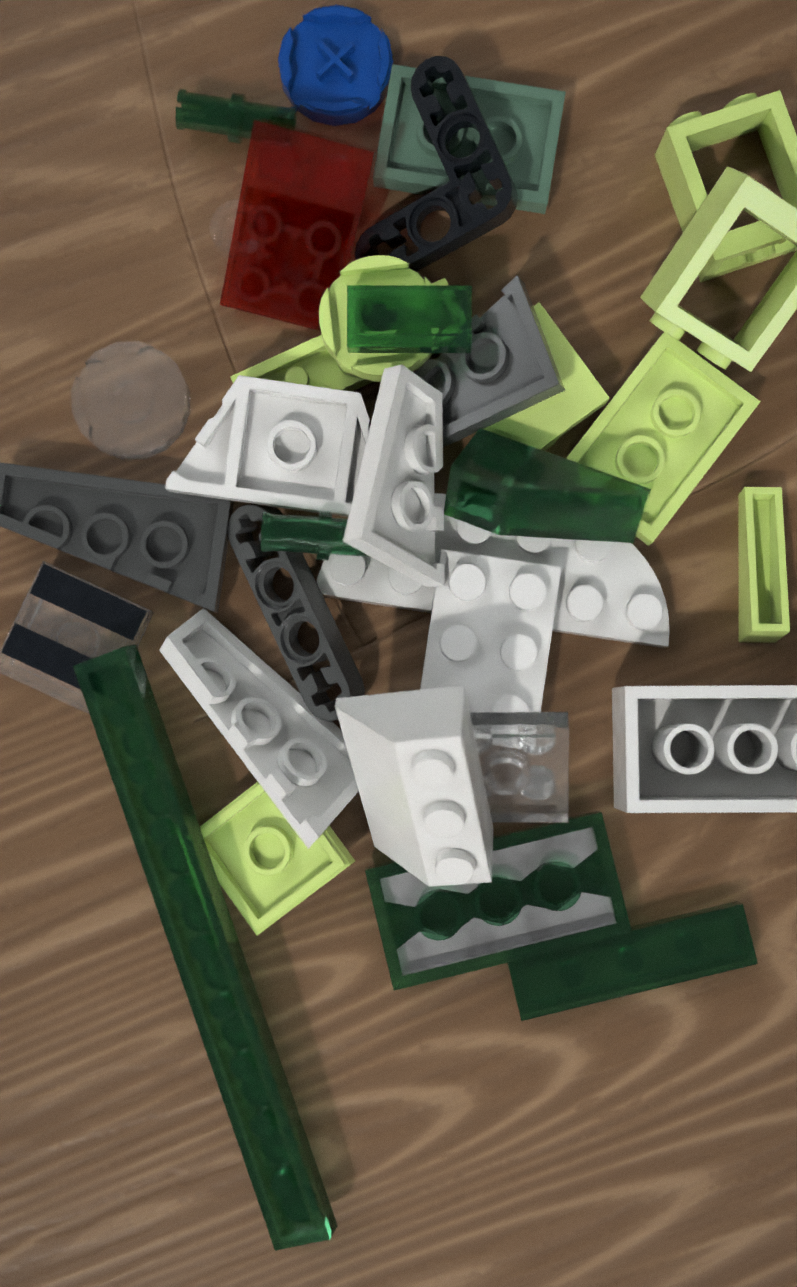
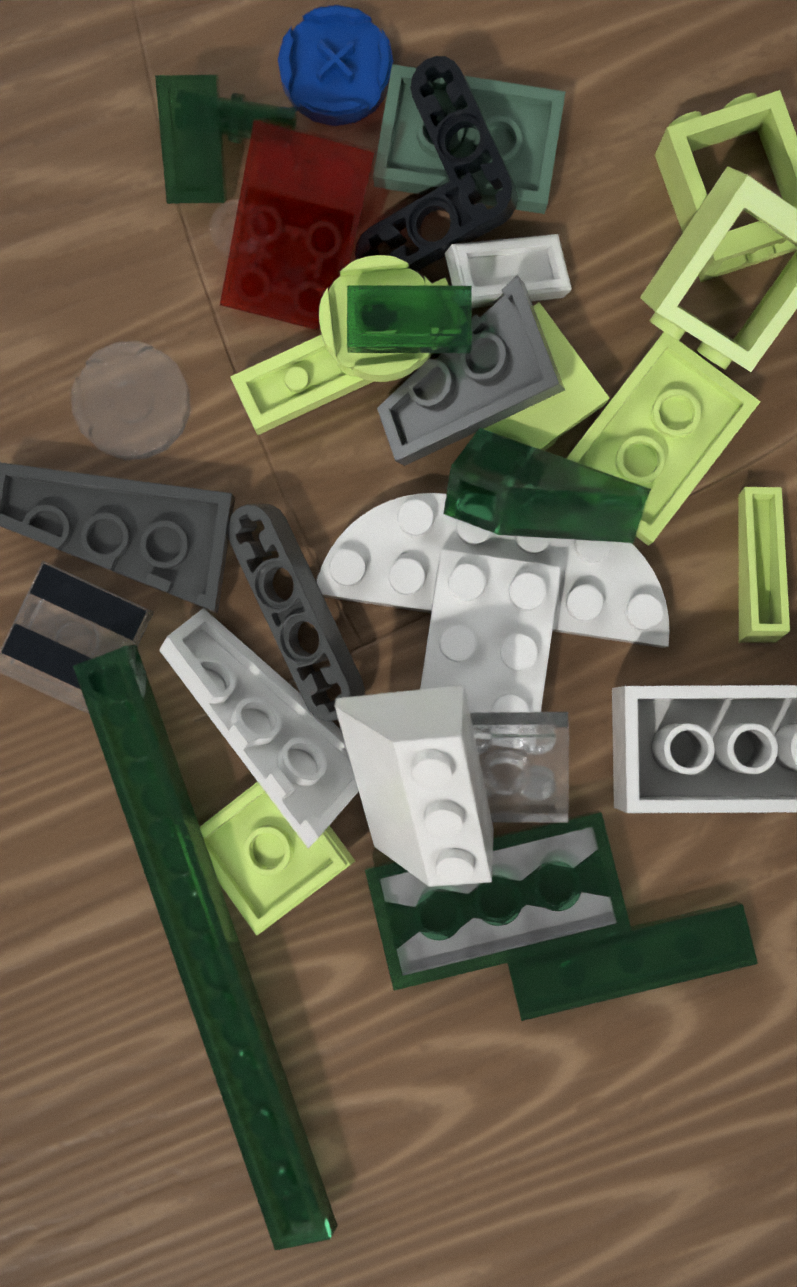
(191, 138): none -> clear green tile
(279, 447): white wing -> none
(306, 534): clear green pin -> none
(394, 493): white wing -> none
(494, 263): none -> white tile

